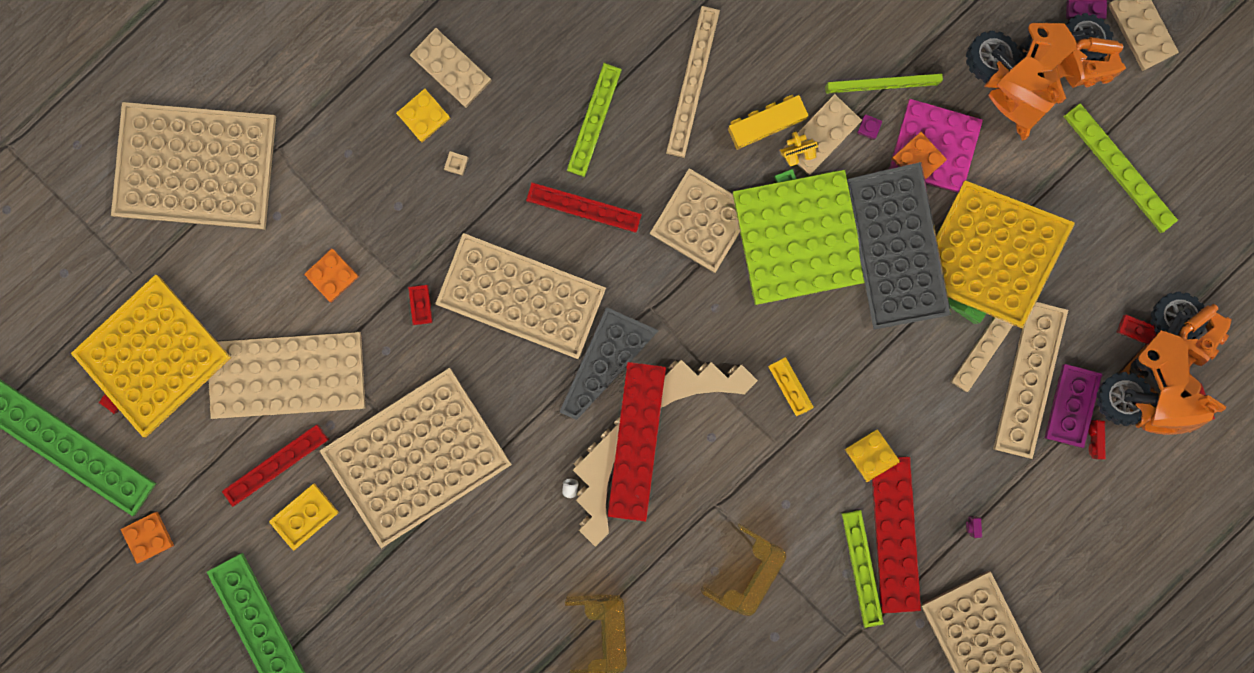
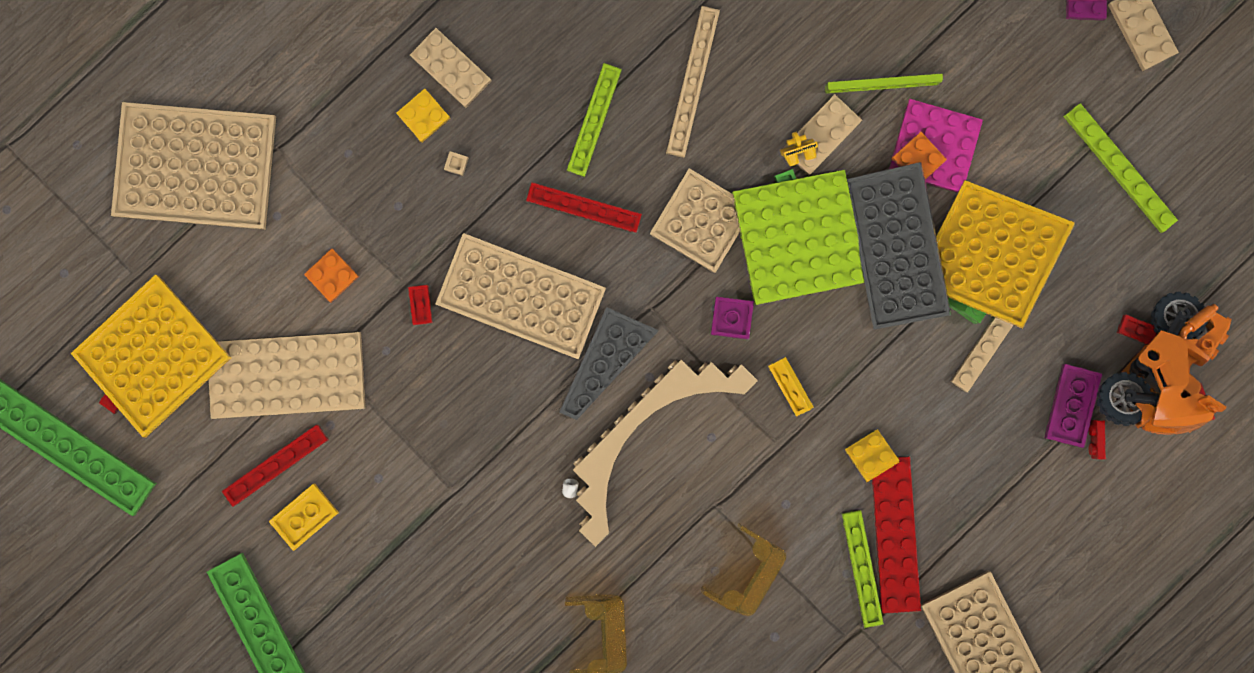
(147, 537): orange plate -> none
(415, 457): tan plate -> none
(636, 441): red plate -> none
(732, 318): none -> magenta plate
(767, 122): yellow brick -> none
(869, 127): magenta plate -> none
(974, 527): magenta plate -> none
(1030, 78): orange piece -> none
(1030, 380): tan plate -> none

